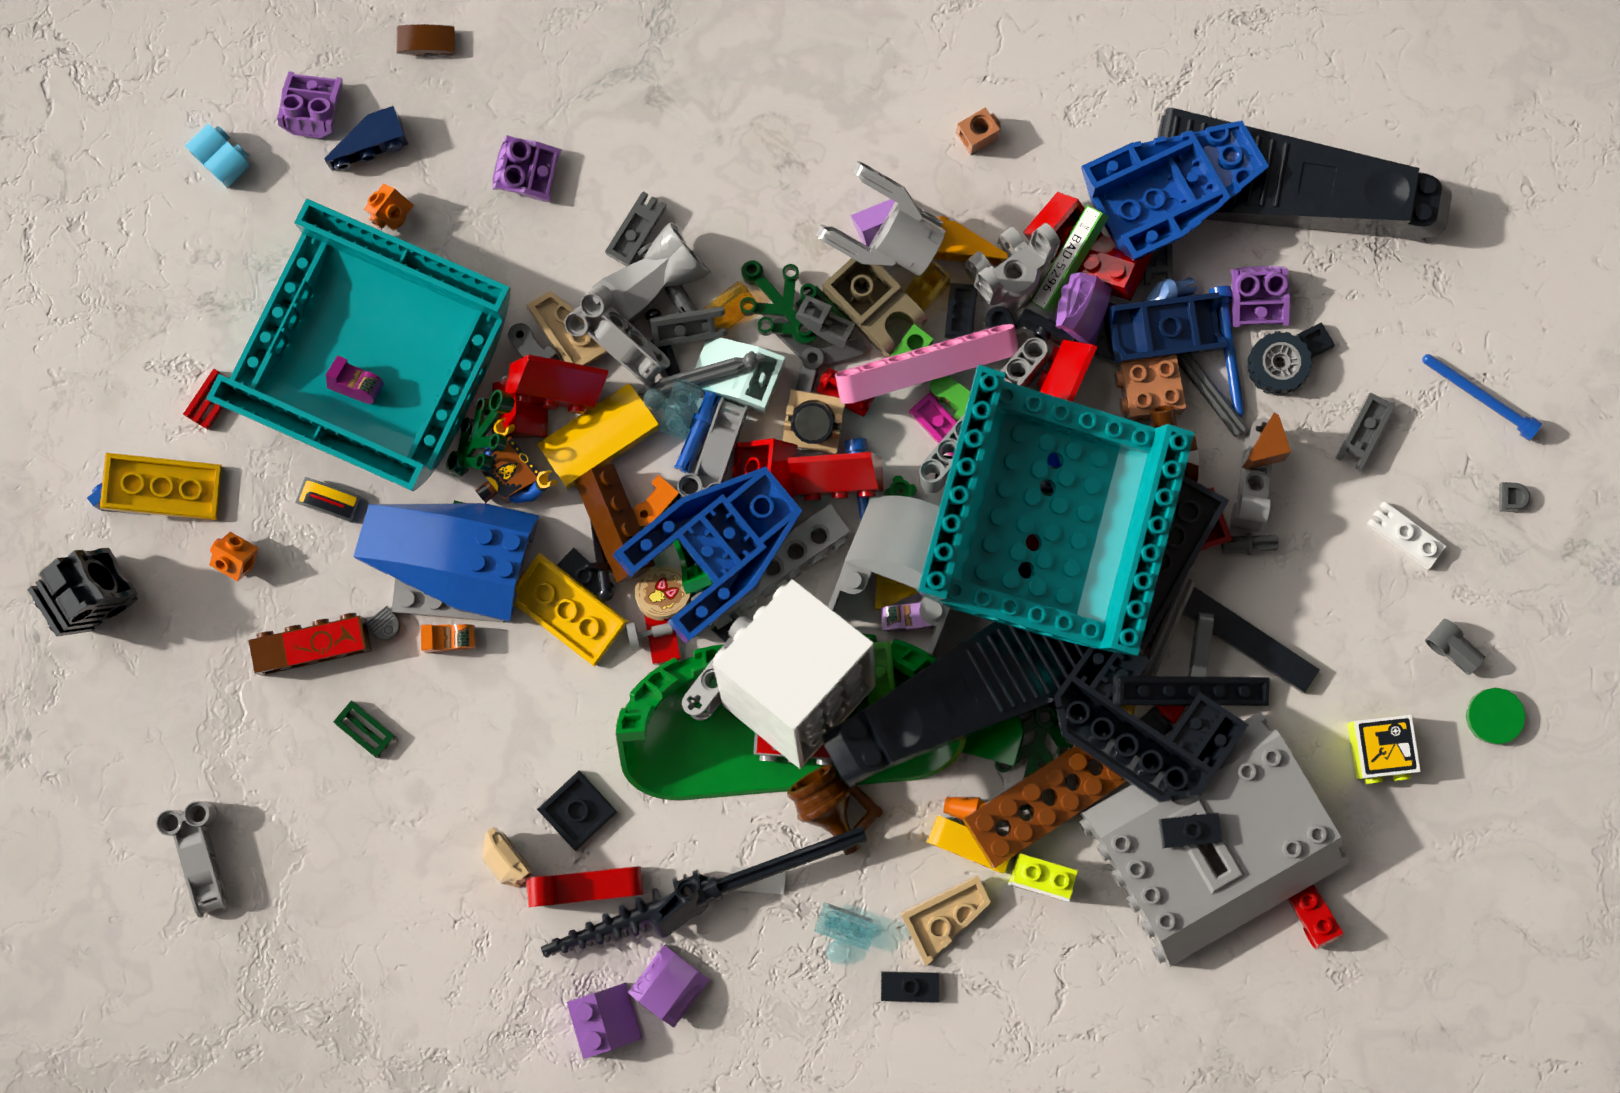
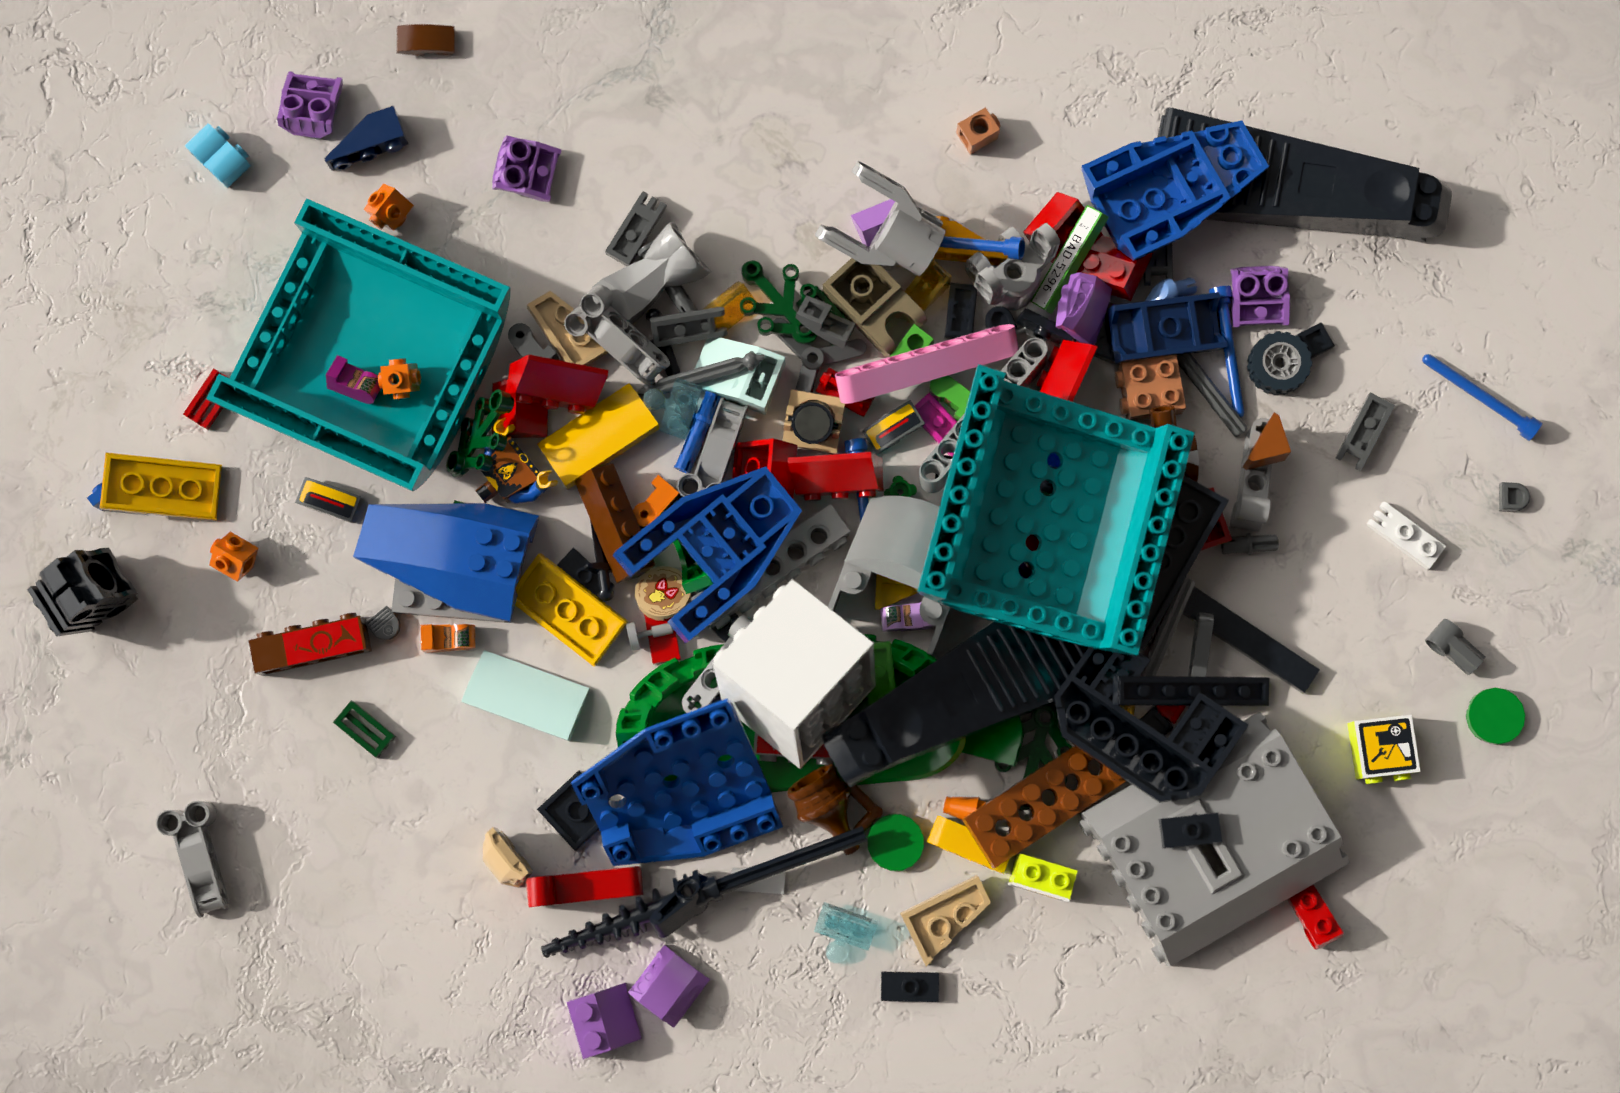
(408, 376): none -> orange brick
(526, 695): none -> light aqua slope
(698, 812): none -> blue wedge
(893, 427): none -> slope
(895, 842): none -> green tile
(1012, 247): none -> blue piece

